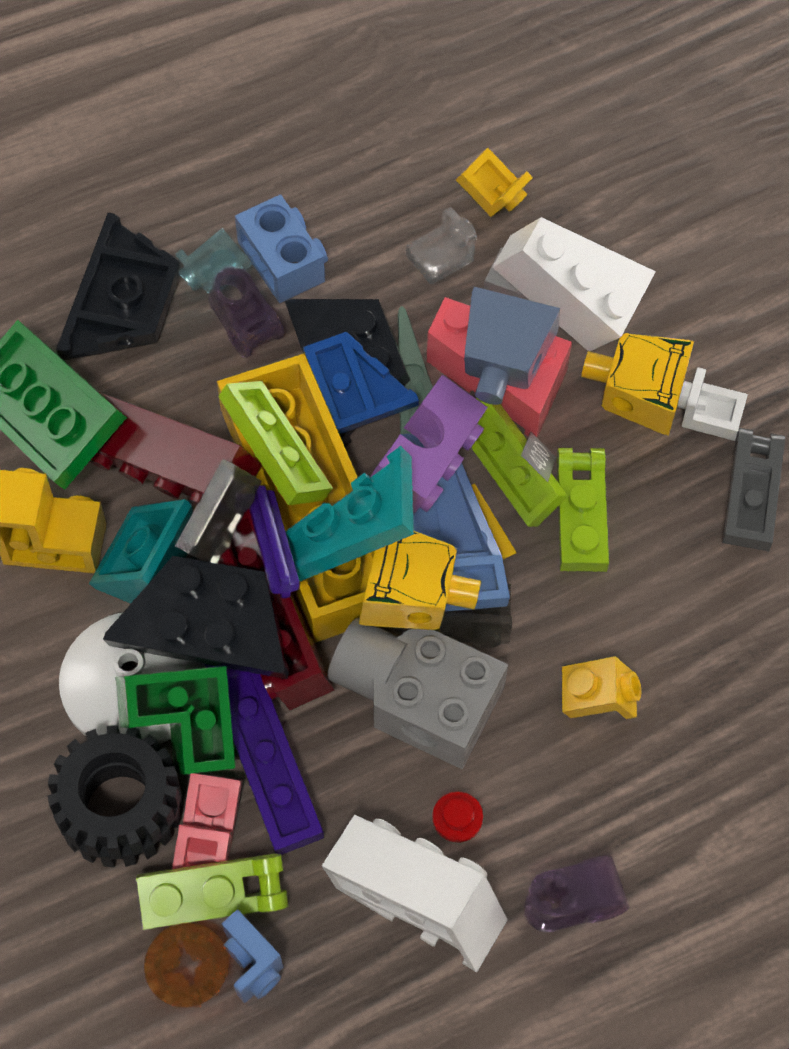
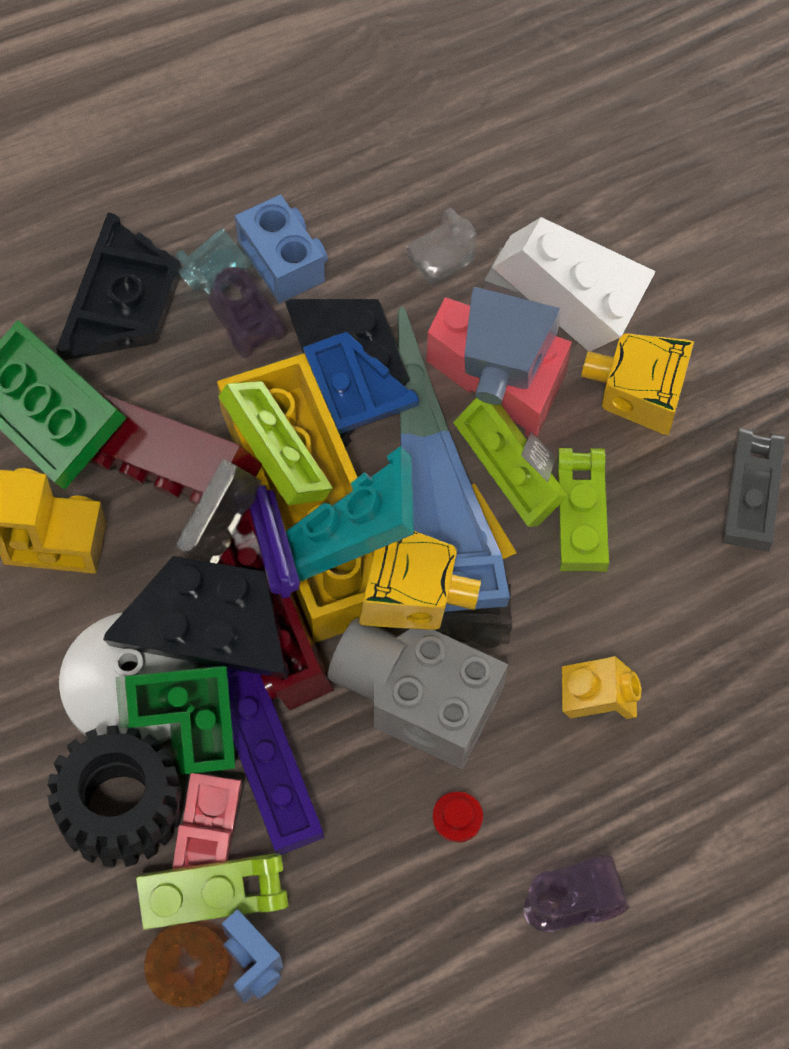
(142, 548): teal slope -> none
(417, 886): white wedge -> none
(443, 425): medium lavender arch -> none
(493, 183): yellow bracket -> none
(711, 407): white bracket -> none

